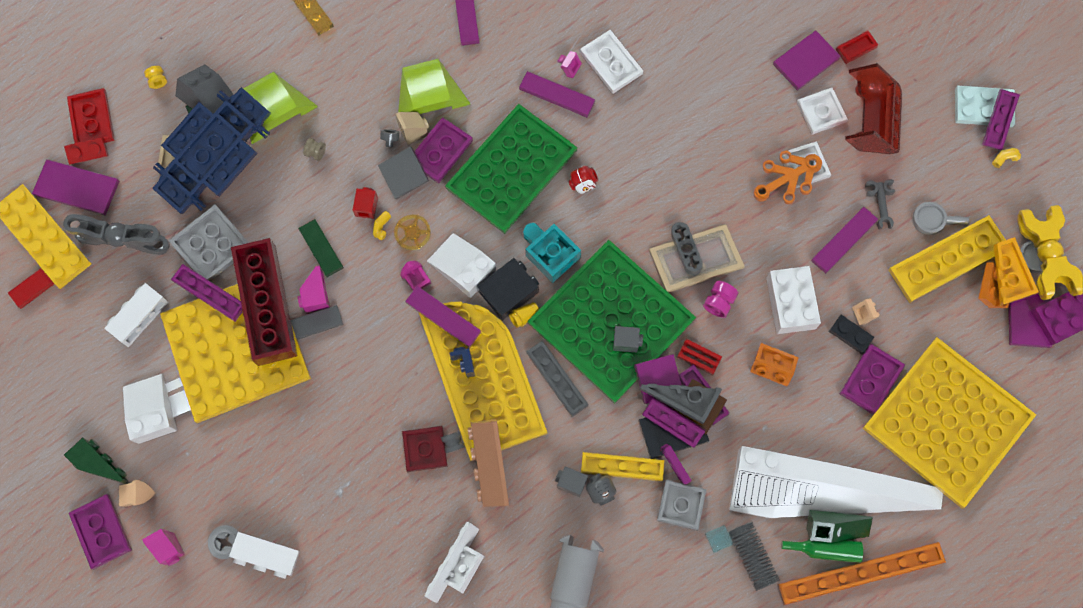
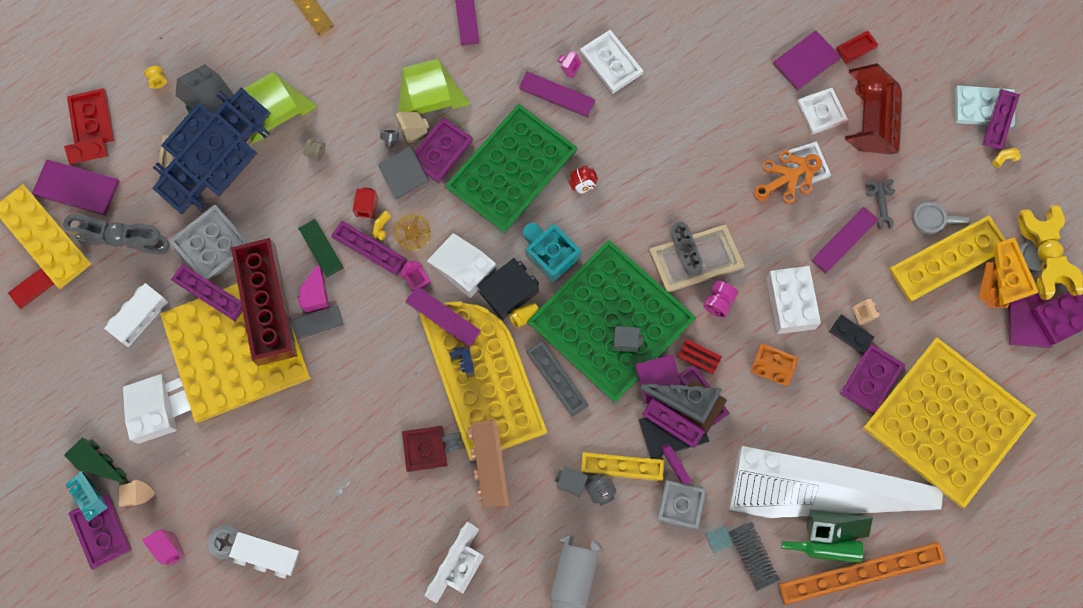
(86, 496): none -> teal hinge
(369, 248): none -> magenta tile

